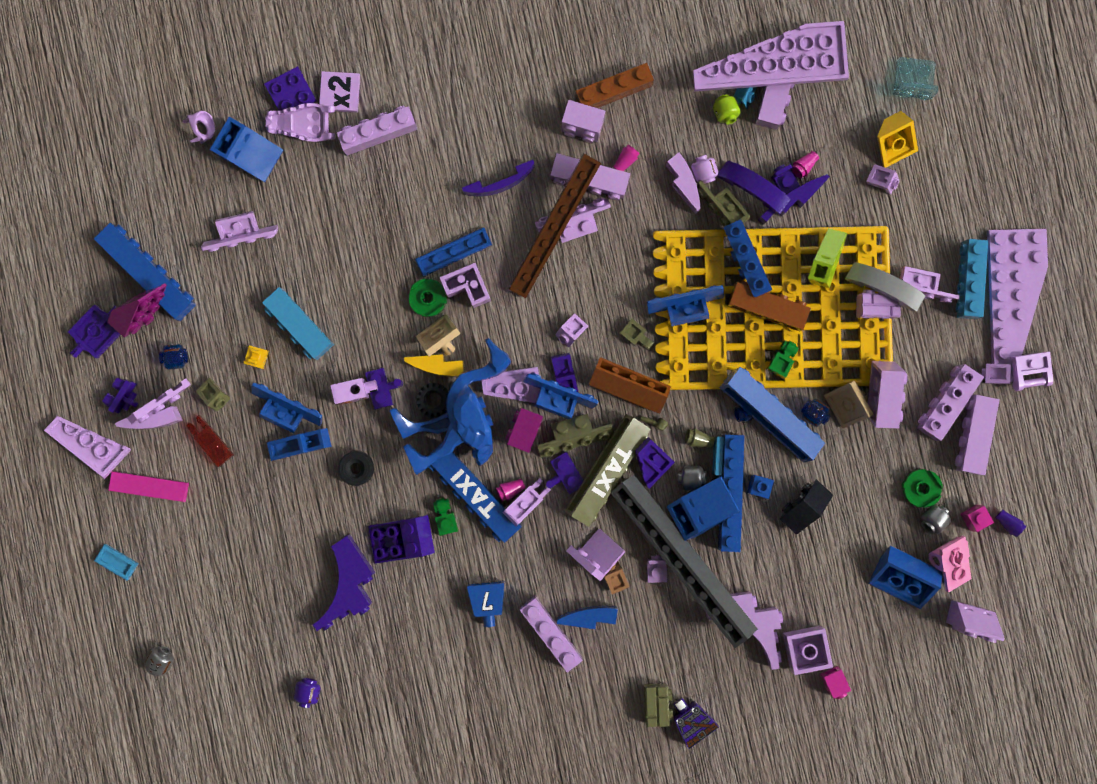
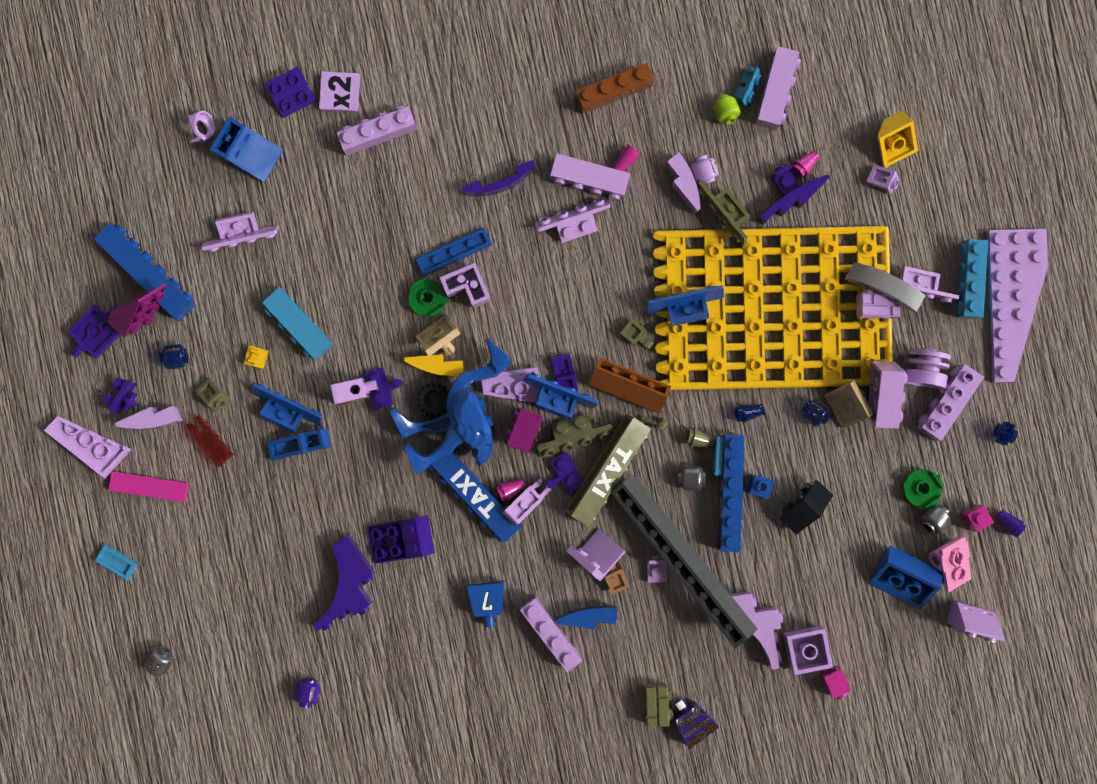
(158, 404): lavender wing -> none
(303, 122): lavender animal -> none
(348, 476): black tyre -> none
(446, 522): green plate -> none
(554, 225): reddish brown plate -> none
(571, 330): lavender bracket -> none
(582, 121): lavender brick -> none
(652, 462): dark purple wing -> none
(703, 509): blue slope -> none
(746, 256): blue bracket -> none
(754, 185): dark purple slope -> none
(770, 307): dark orange brick -> none
(772, 414): brick -> none
(782, 363): green plate -> none
(796, 57): lavender wing -> none
(827, 258): lime slope -> none
(915, 78): clear light blue bracket -> none
(928, 368): none -> lavender wheel
(977, 435): lavender brick -> none
(997, 373): lavender bracket -> none
(1005, 433): none -> clear blue gear
(1032, 364): lavender plate -> none

